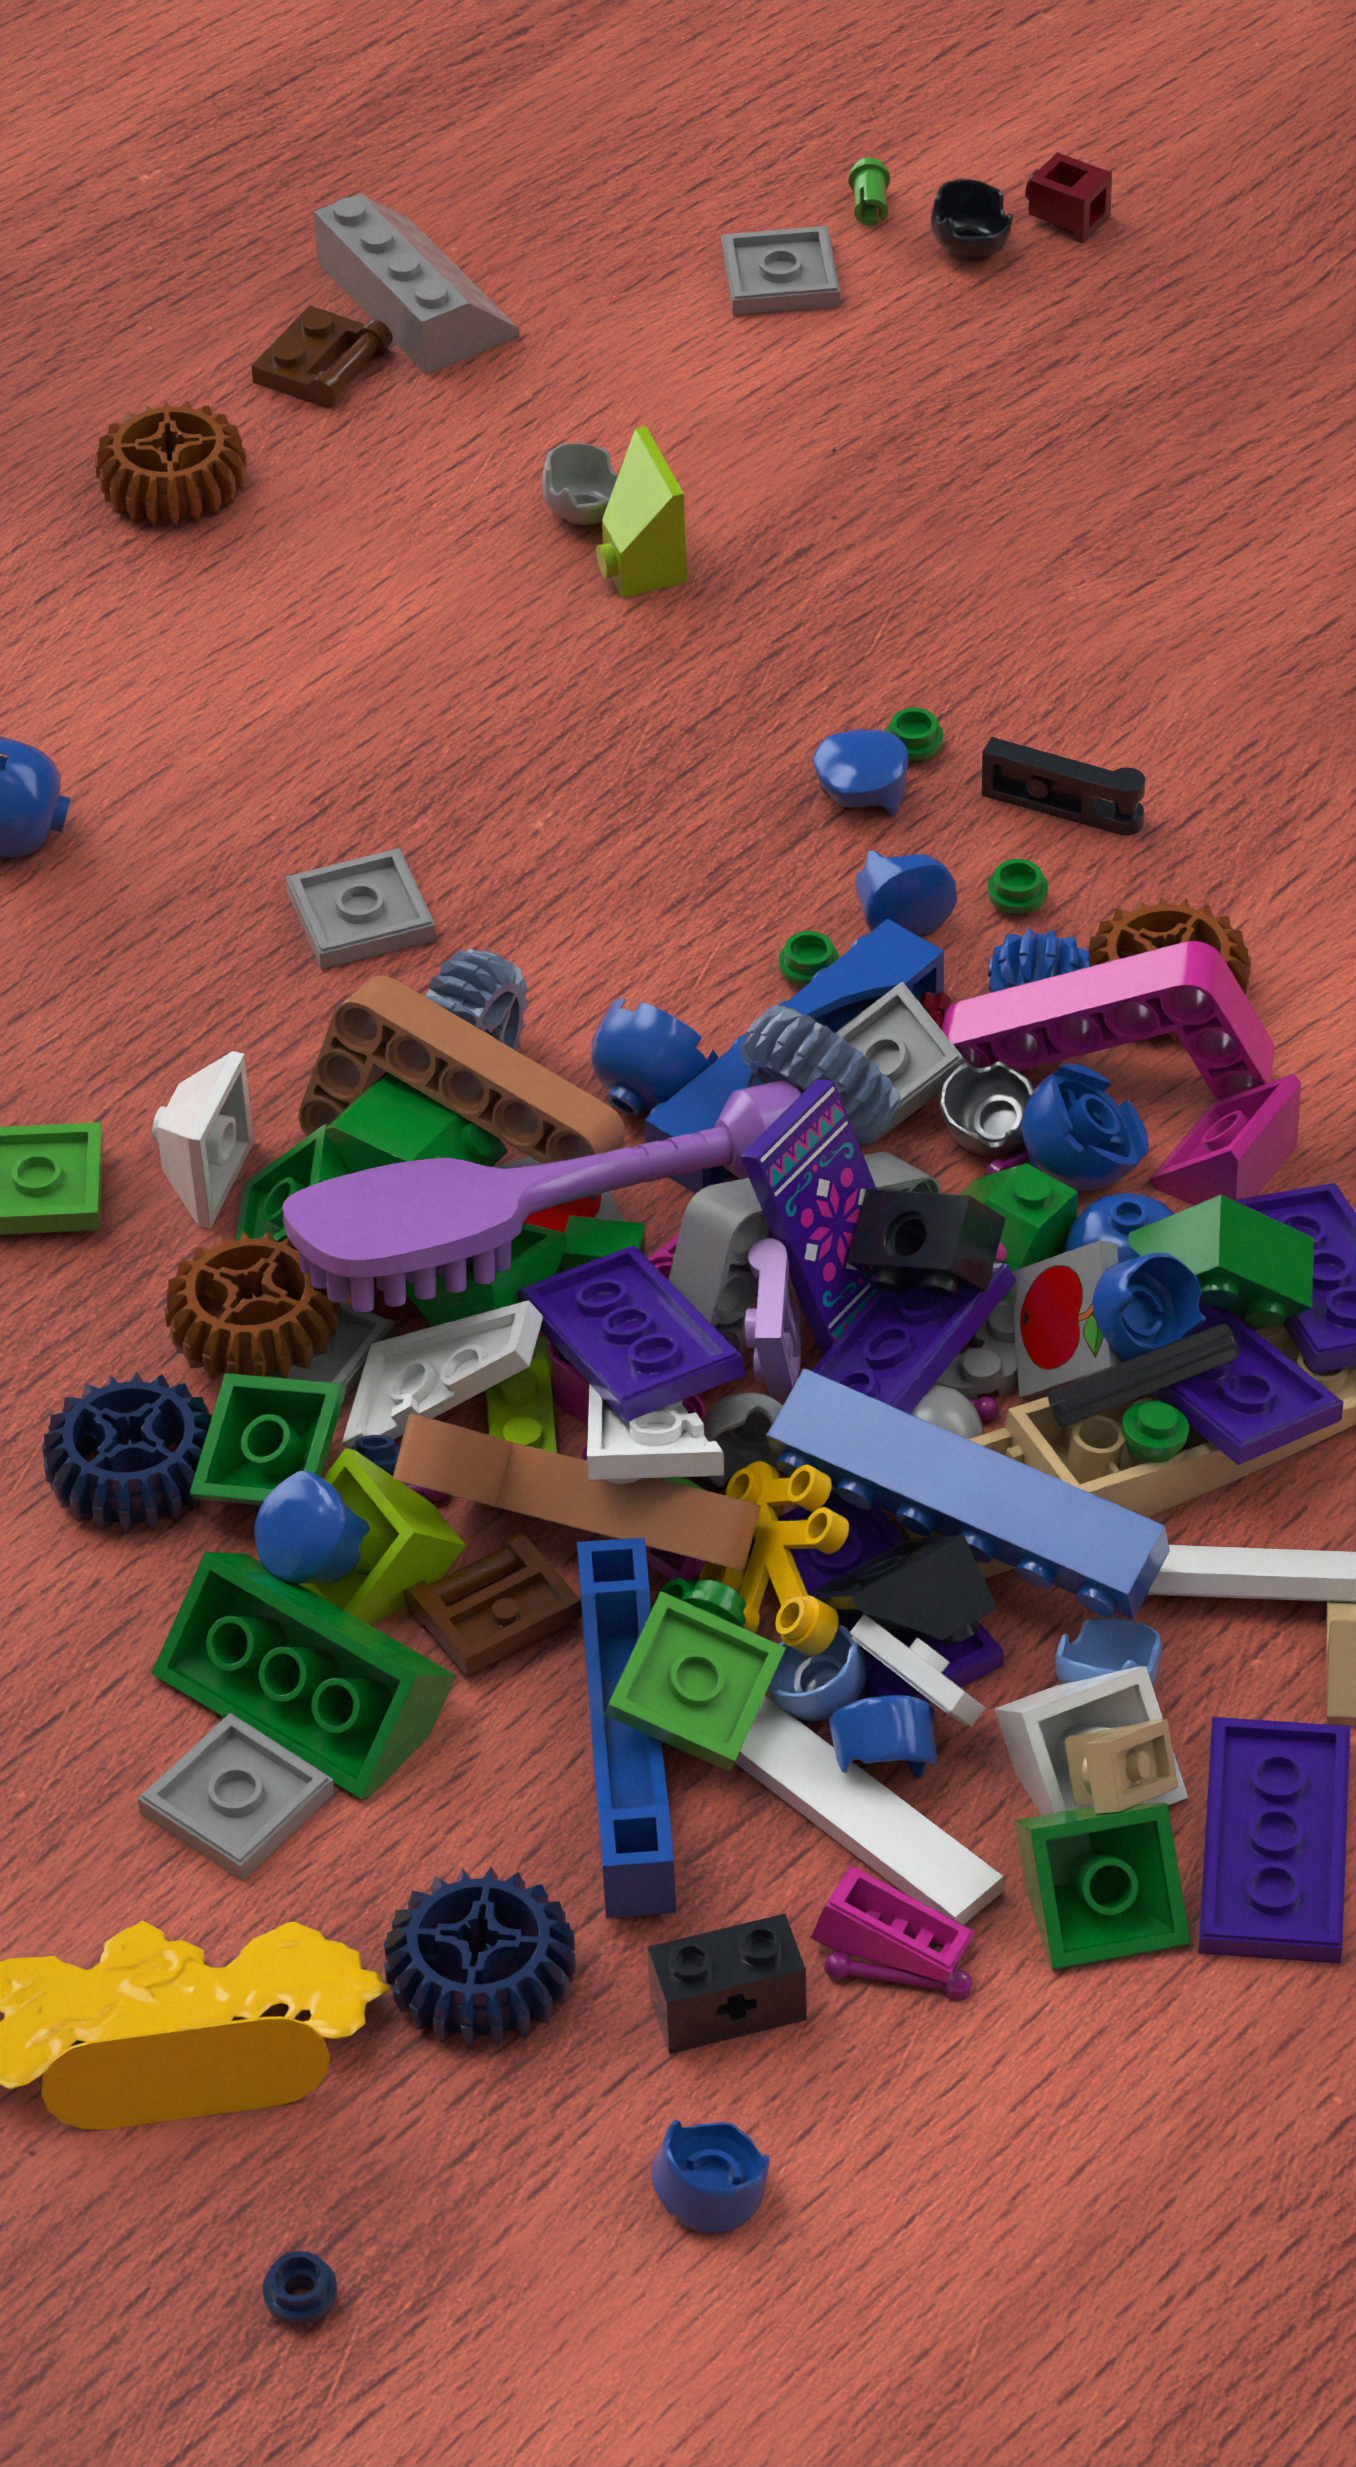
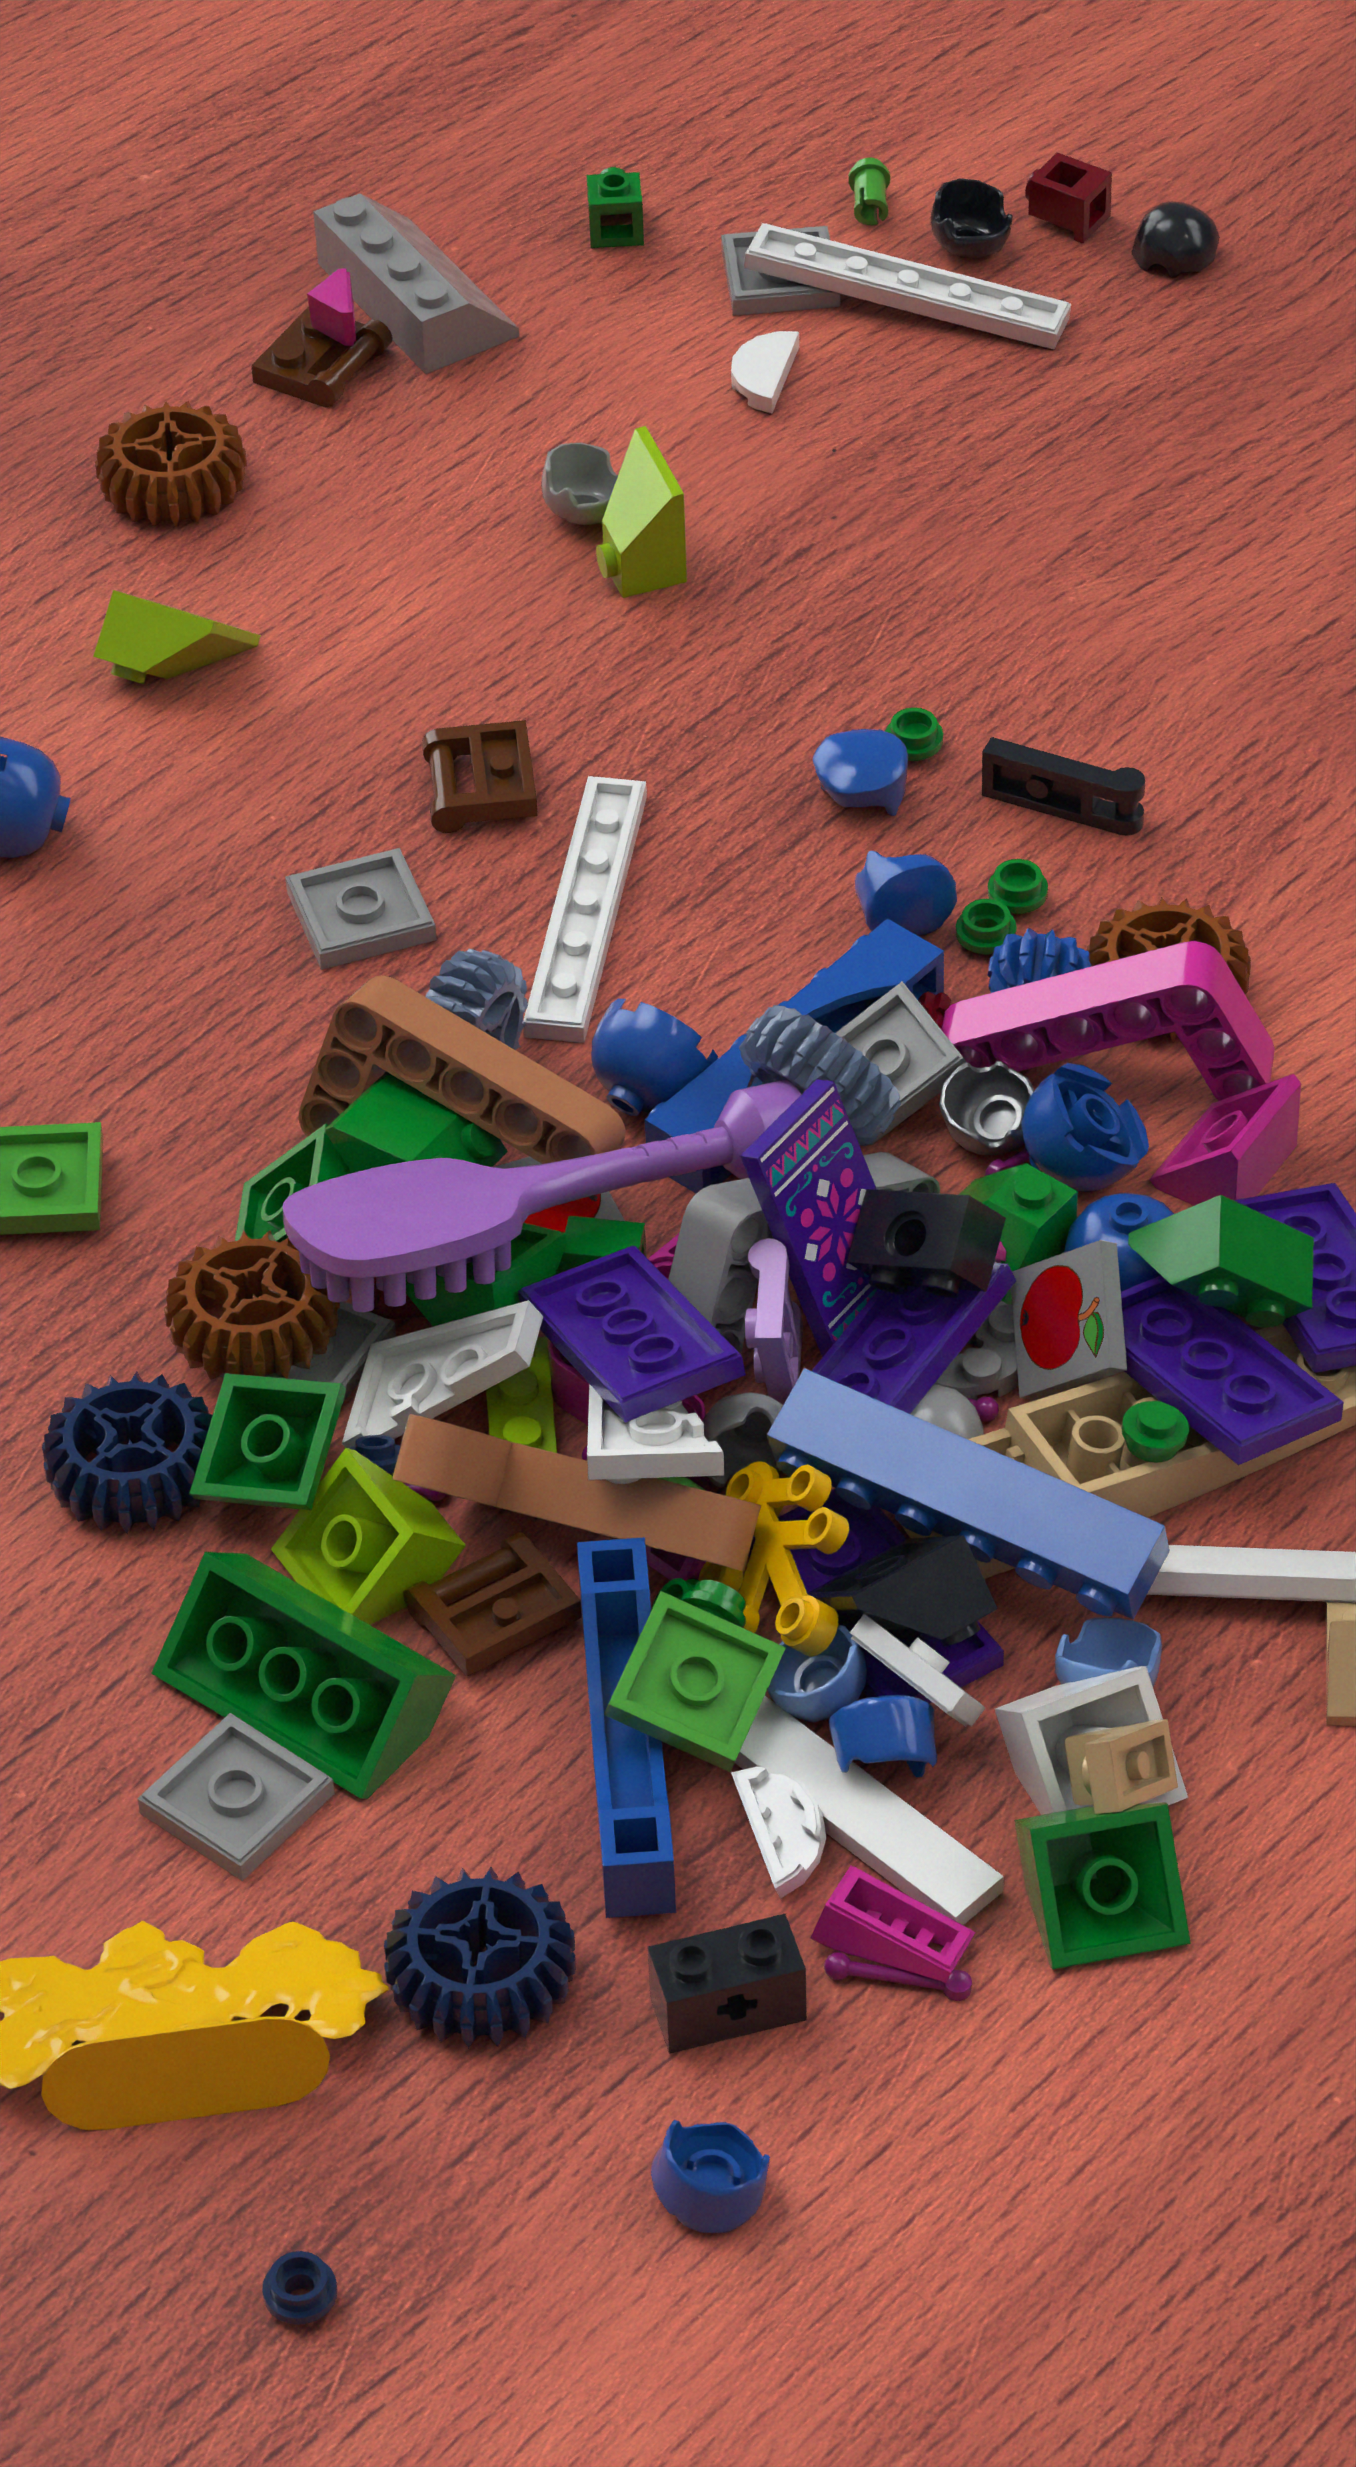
(163, 640): none -> lime slope
(206, 1135): white slope -> none
(308, 1531): blue hair -> none
(333, 307): none -> dark pink slope
(499, 771): none -> reddish brown plate
(585, 910): none -> white tile
(613, 194): none -> green brick
(763, 367): none -> white tile
(784, 1824): none -> white tile
(806, 955): green plate -> none
(908, 285): none -> white tile
(984, 925): none -> green plate
(1143, 1374): black axle -> none
(1147, 1303): blue hair -> none
(1176, 238): none -> black hair
(1275, 1840): dark purple tile -> none

